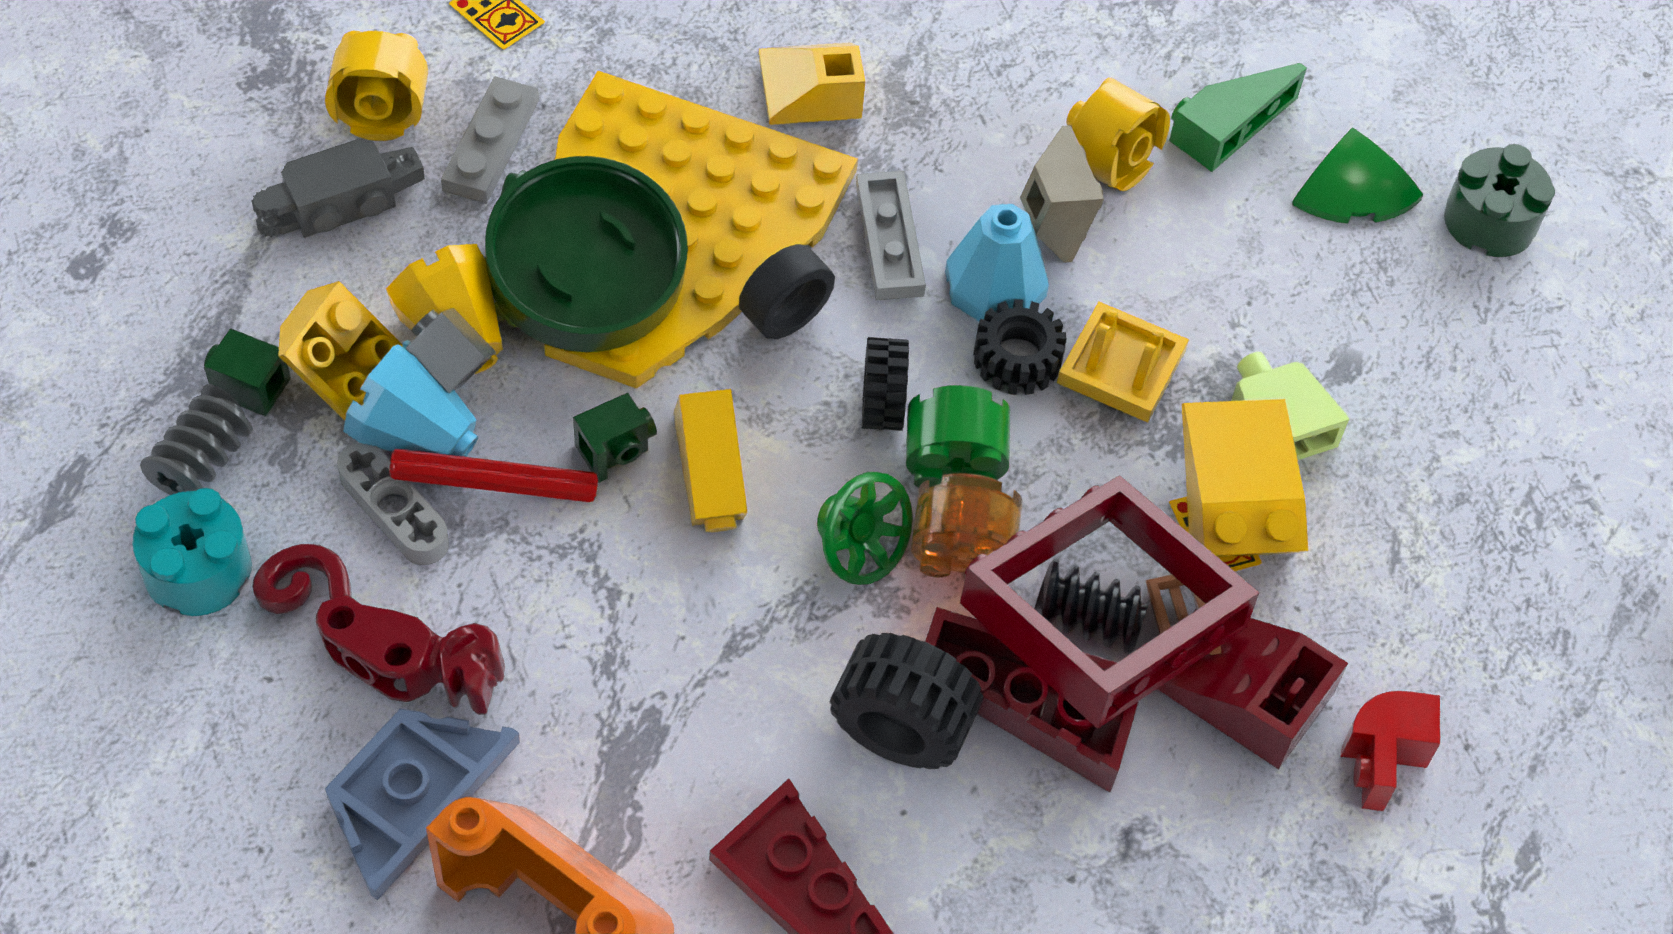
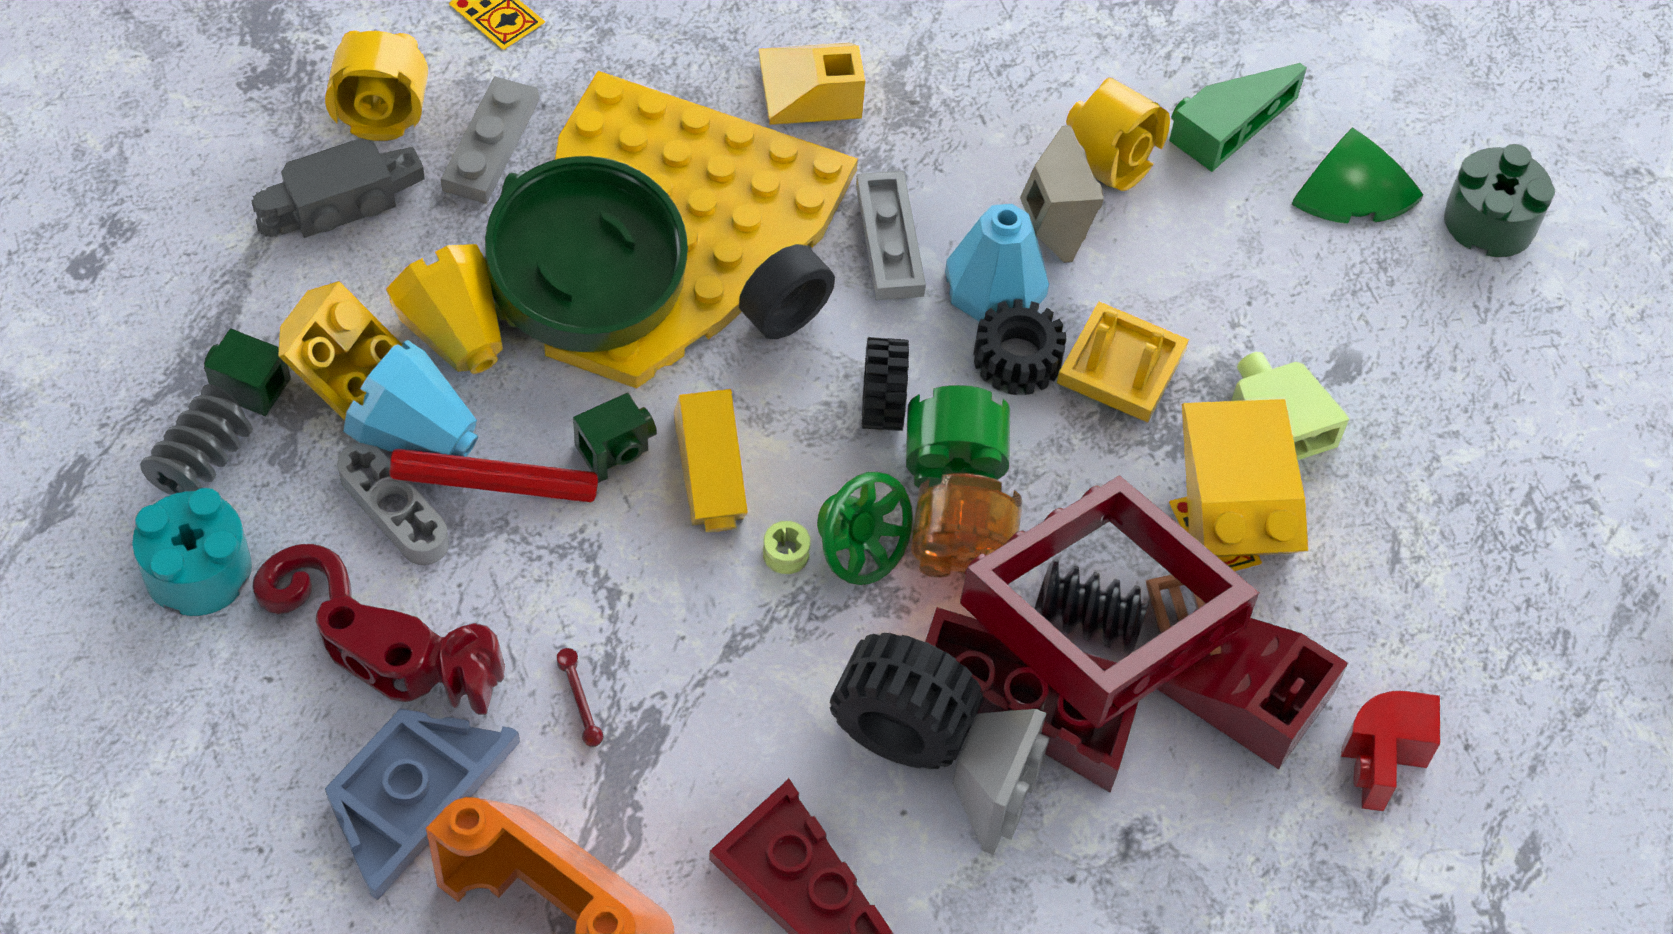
(449, 348): dark grey brick -> none
(568, 661): none -> dark red hinge
(783, 532): none -> yellowish green bush
(998, 770): none -> light grey slope

